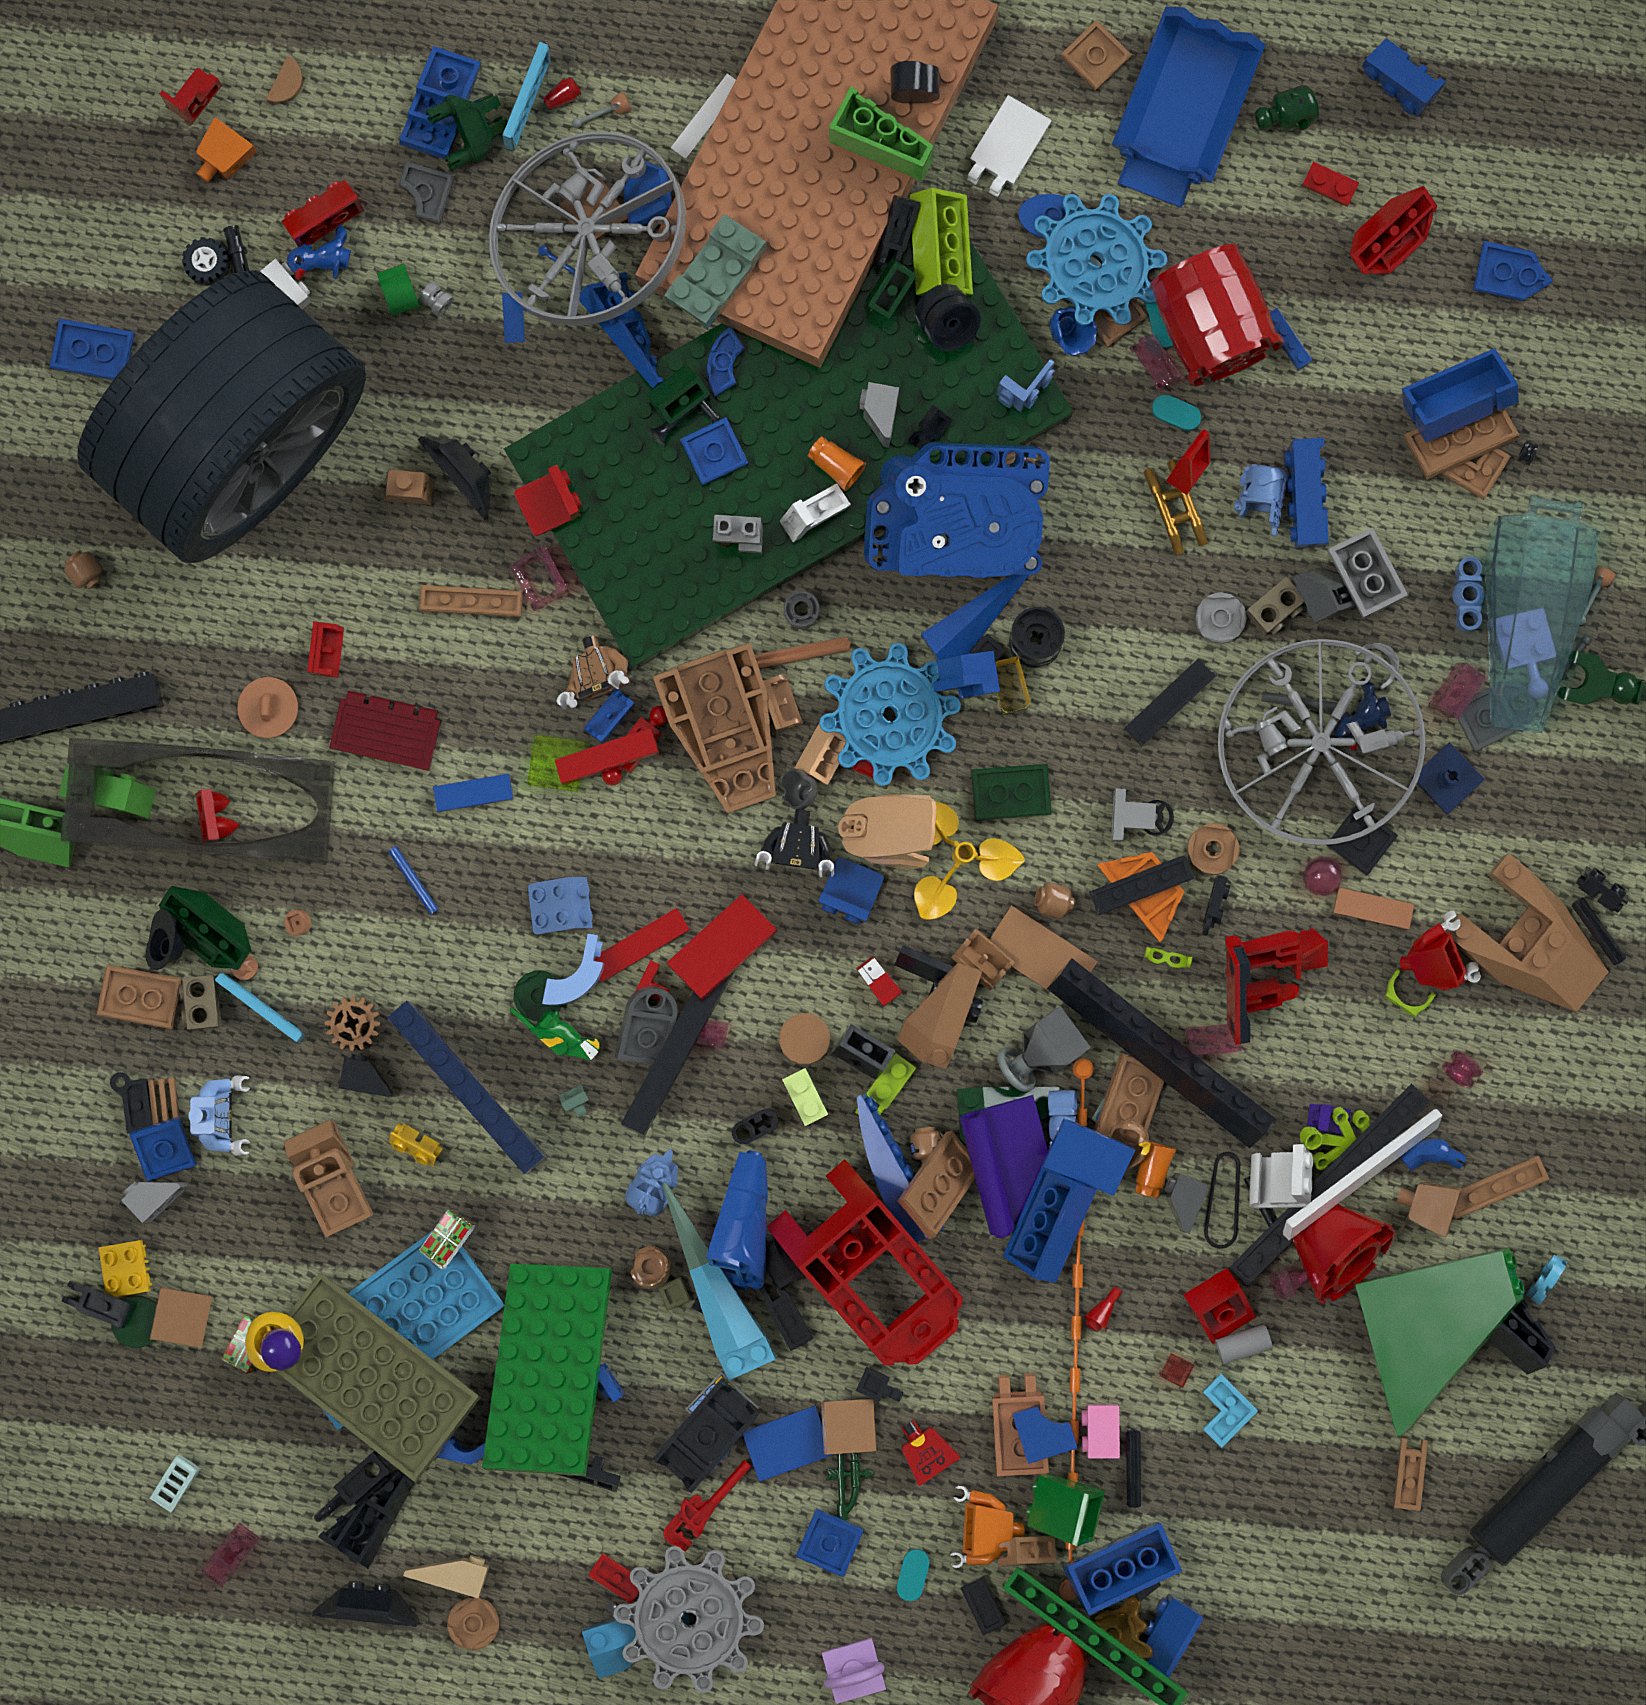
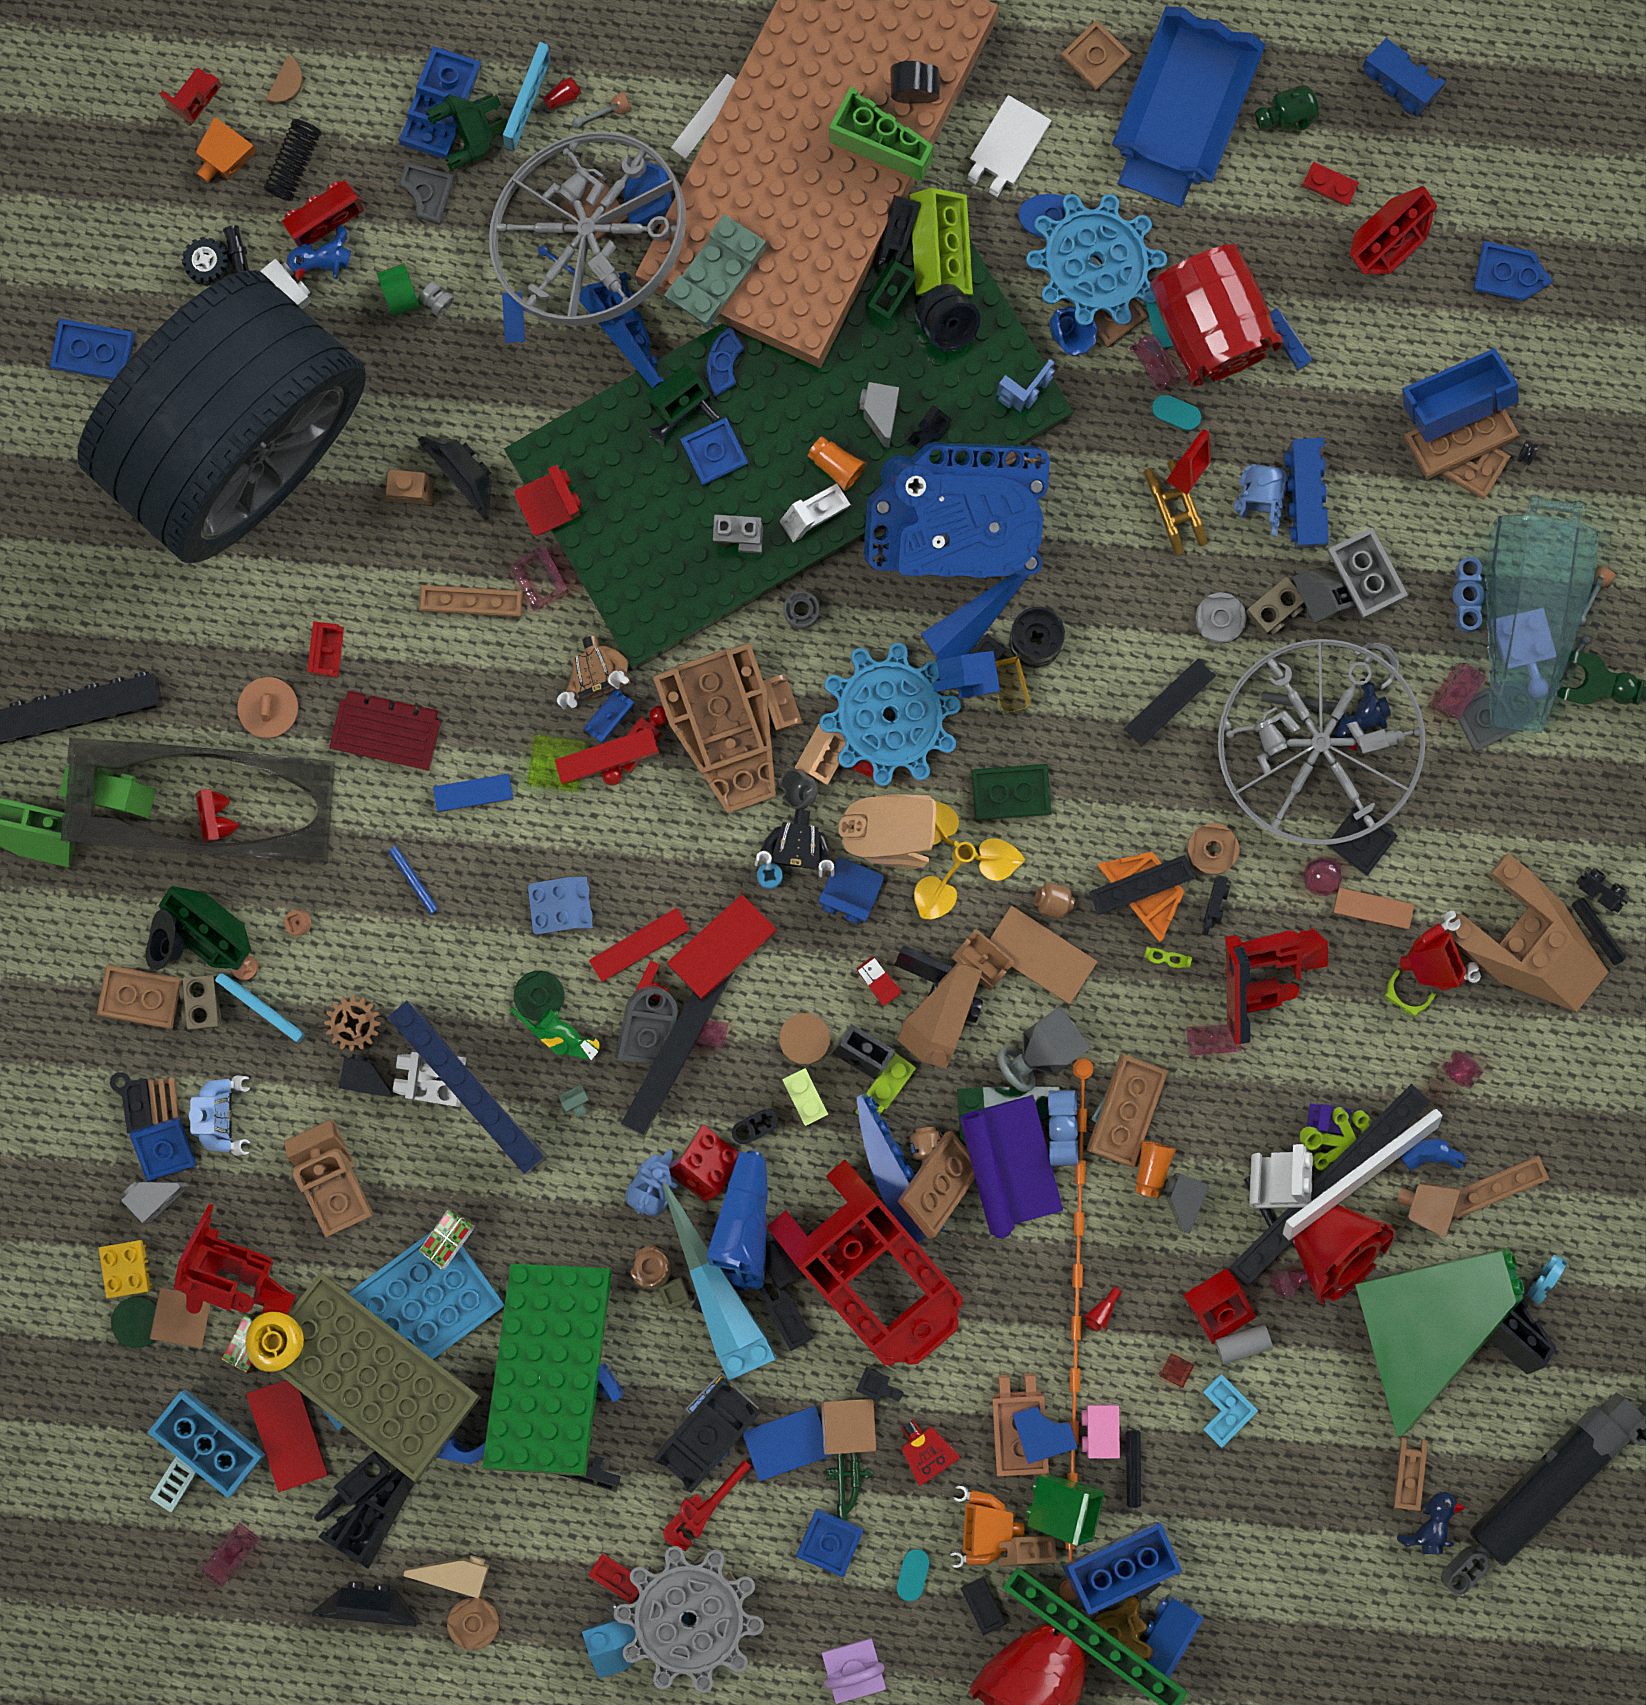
(83, 569): medium nougat head -> none
(100, 1305): black hinge -> none
(190, 1449): none -> dark azure brick
(199, 1278): none -> red container
(280, 1349): dark purple hair -> none
(287, 1435): none -> red tile
(297, 125): none -> black piece
(404, 1140): yellow hinge -> none
(422, 1081): none -> white hips
(581, 982): light blue arch -> none
(705, 1164): none -> red bracket
(769, 879): none -> dark azure wheel
(803, 652): nougat axle -> none
(1049, 1225): blue slope -> none
(1088, 1156): blue tile -> none
(1135, 1135): medium nougat hair -> none
(1137, 816): light grey piece -> none
(1161, 1053): black brick -> none
(1211, 1199): black piece -> none
(1434, 1532): none -> dark blue animal
(1448, 778): dark blue tile -> none

